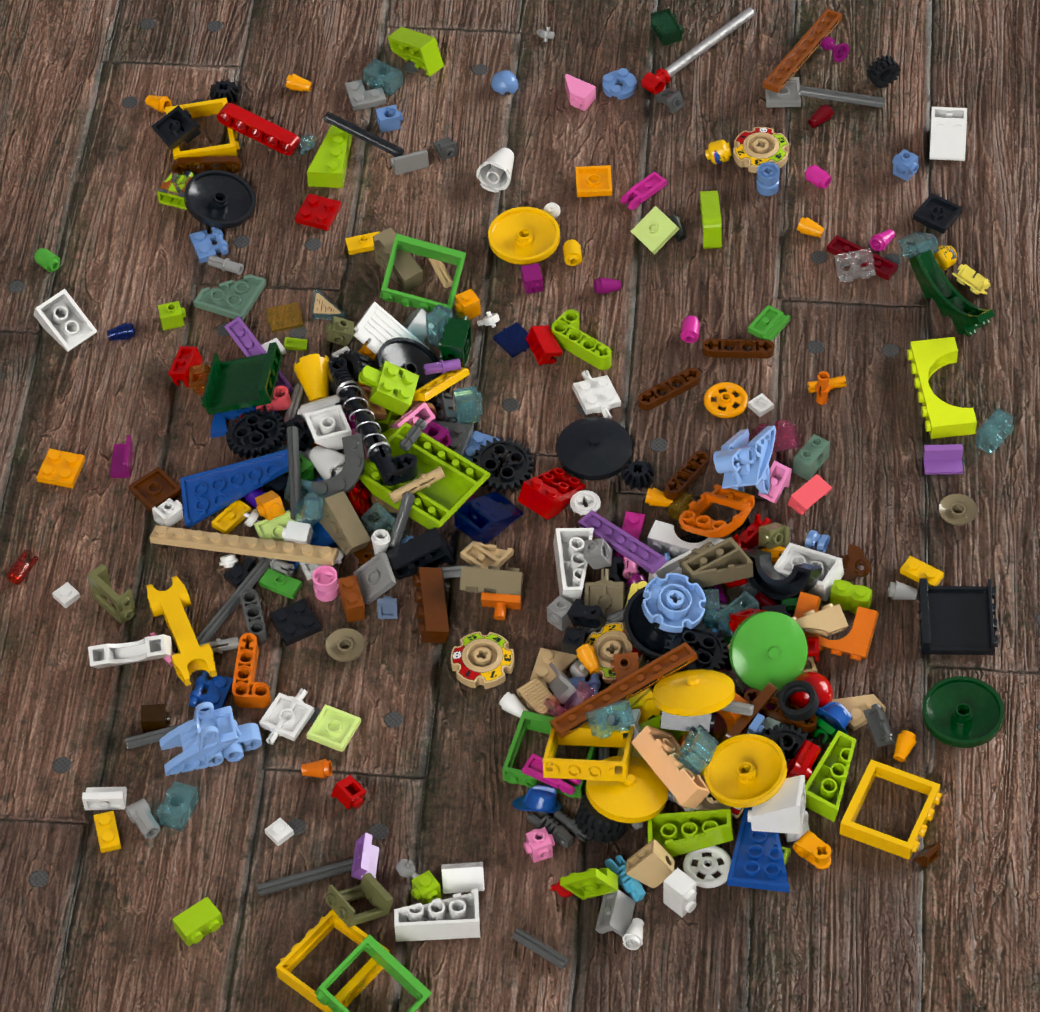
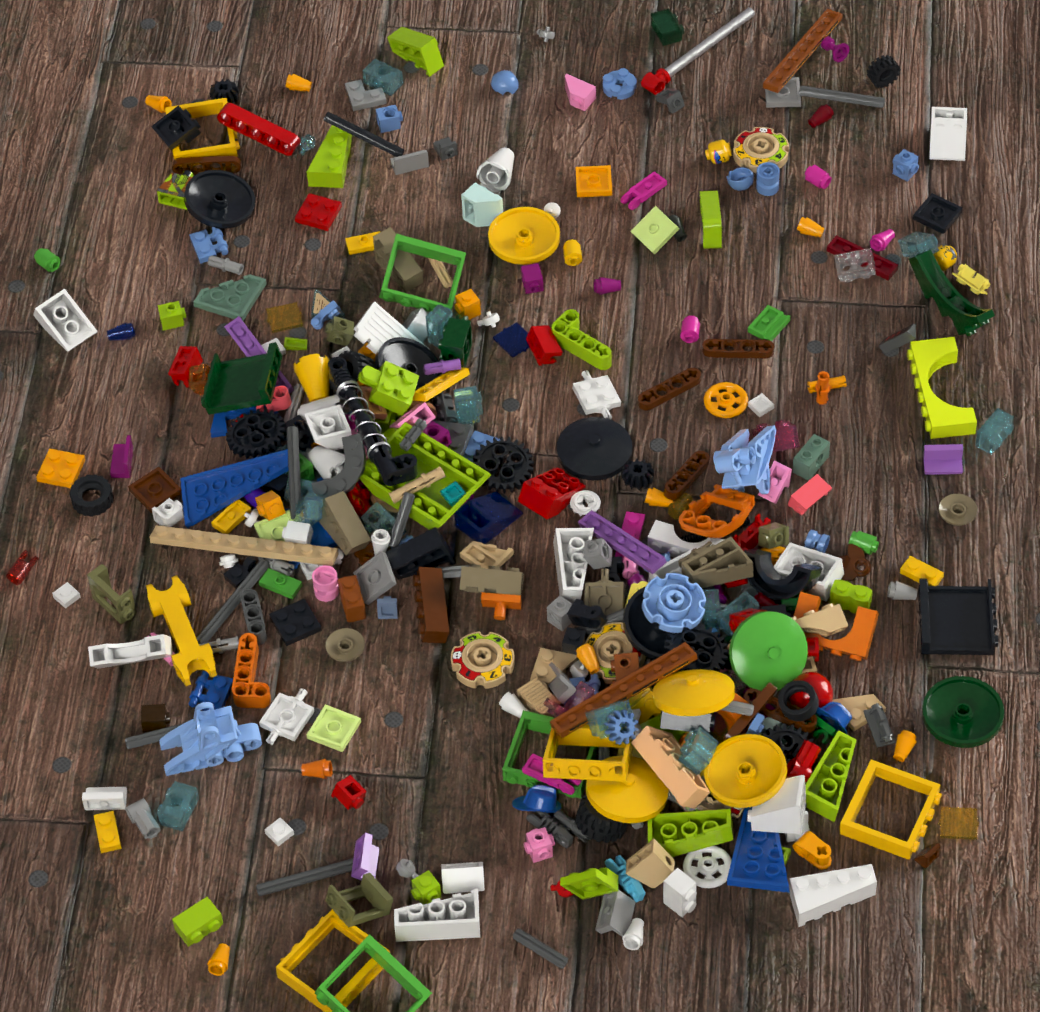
(87, 483): none -> black tyre
(219, 960): none -> light orange cone
(326, 313): none -> medium blue plate
(452, 493): none -> teal tile
(480, 205): none -> light aqua slope
(615, 730): none -> medium blue gear
(740, 178): none -> medium blue hair
(829, 891): none -> white wedge
(865, 541): none -> bright green brick
(898, 339): none -> dark grey slope
(958, 823): none -> clear yellow piece

